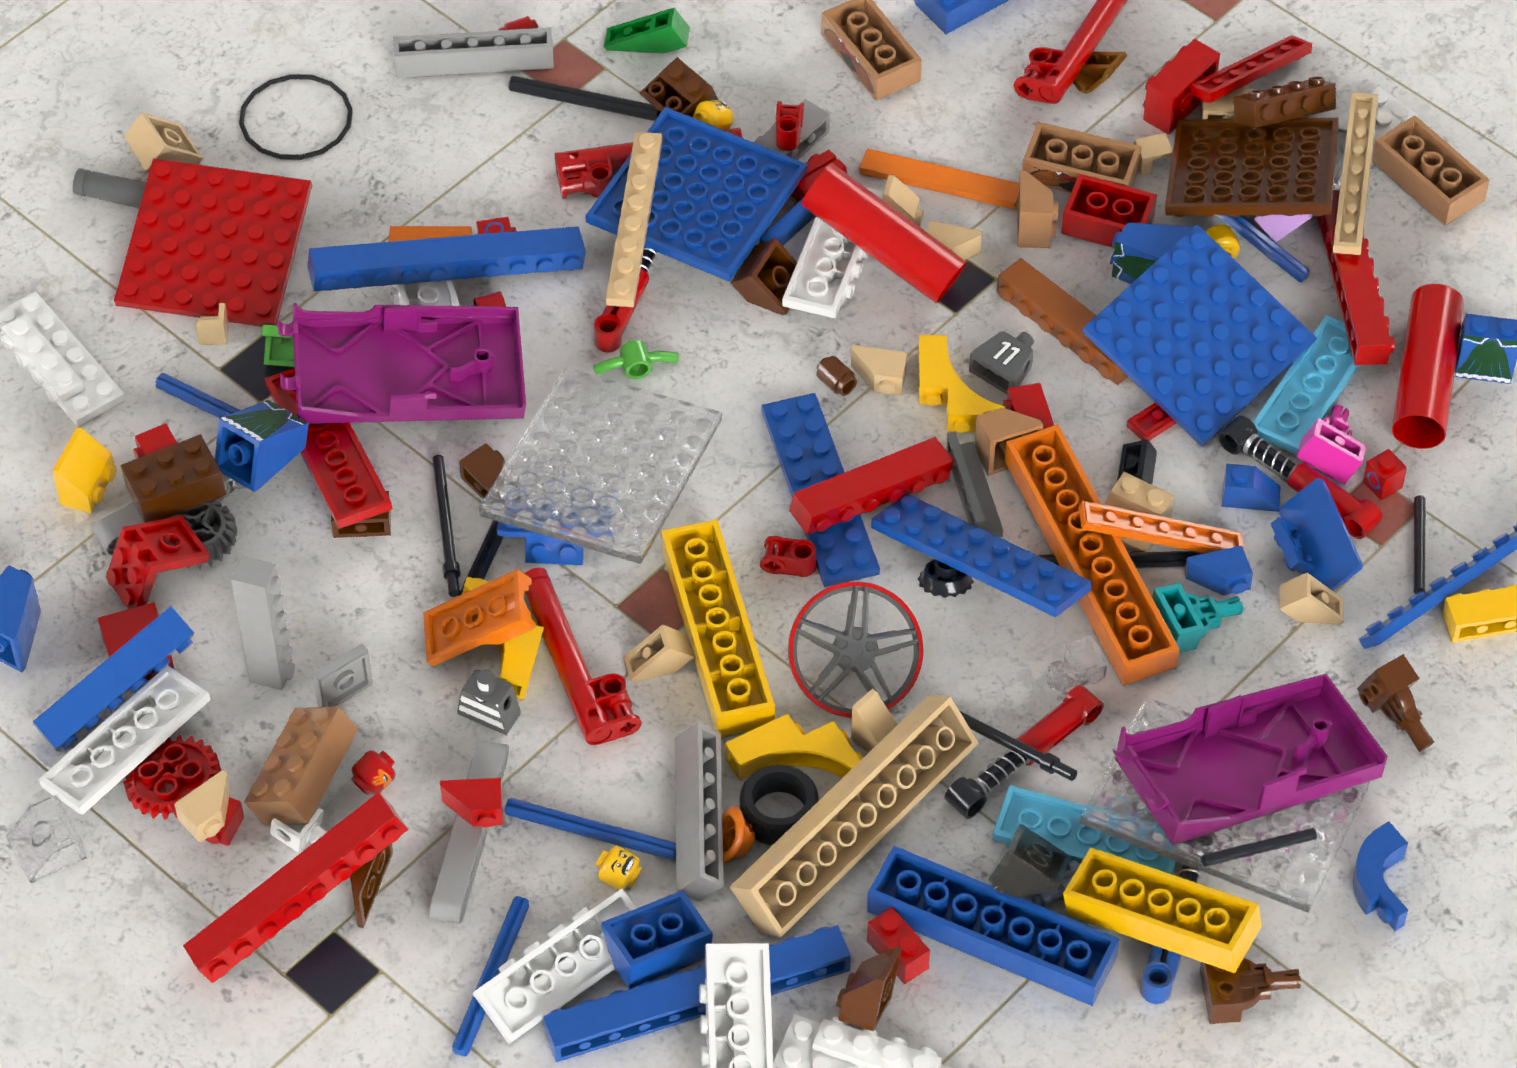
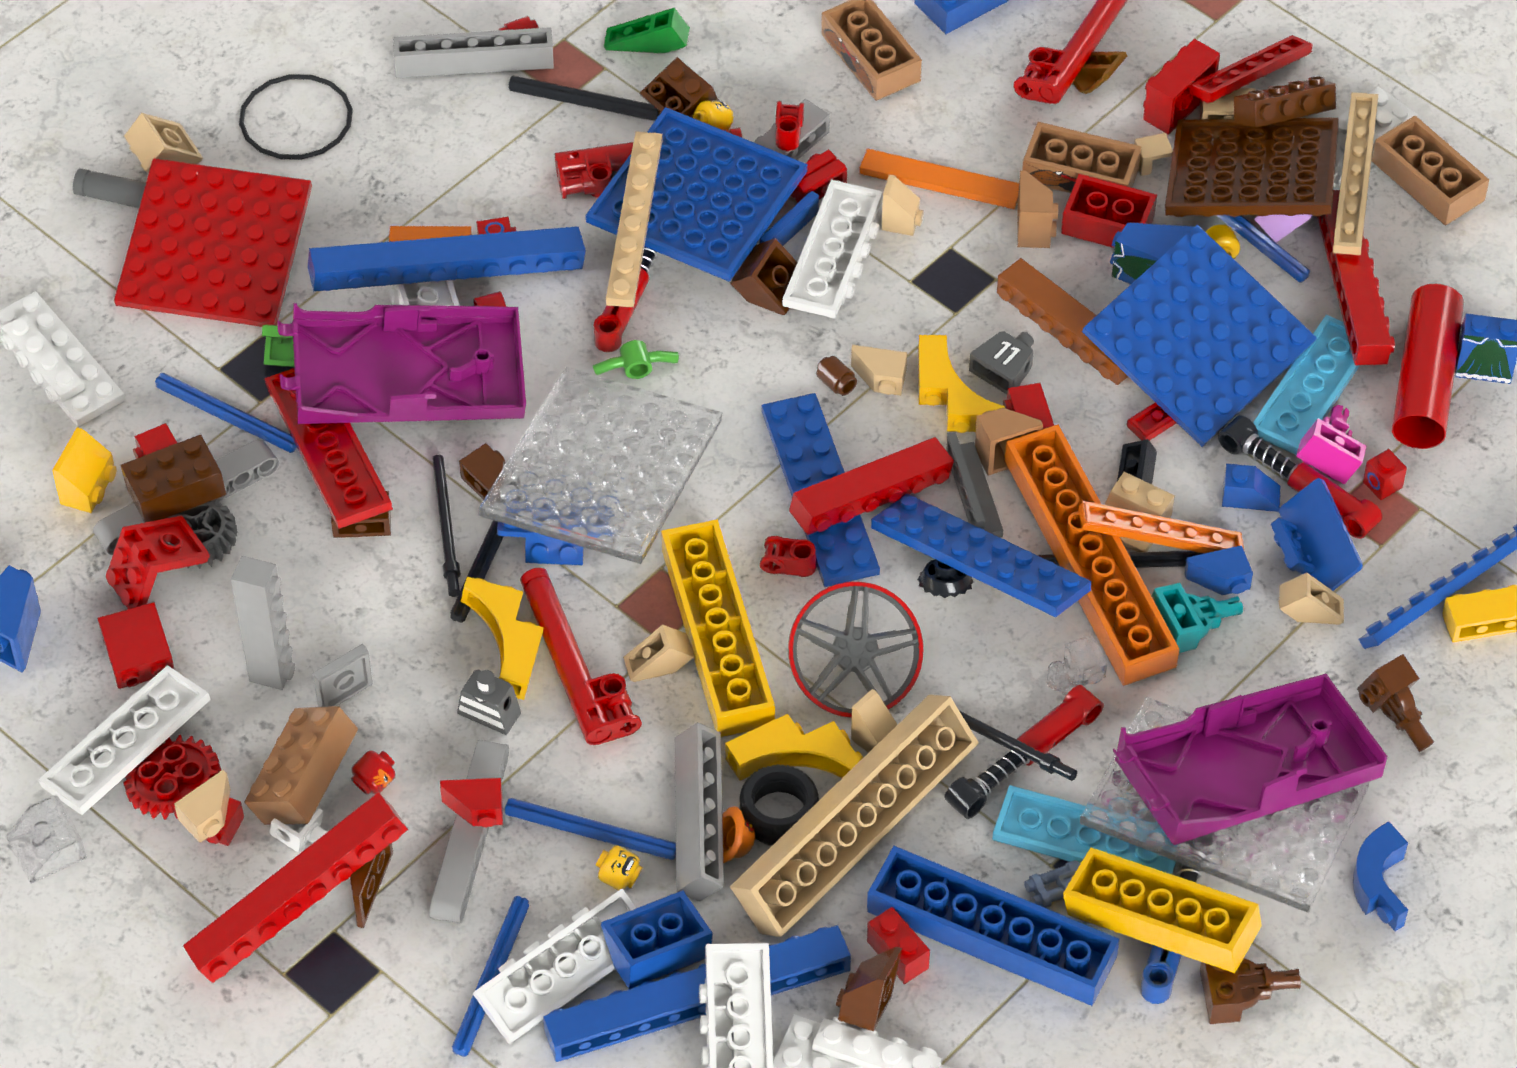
(113, 678): blue brick -> none
(213, 329): tan panel -> none
(258, 443): blue slope -> none
(500, 612): orange piece -> none
(883, 233): red piece -> none
(961, 240): tan slope -> none
(1028, 865): clear smoke slope -> none
(1258, 847): black bar -> none
(1419, 543): black bar -> none

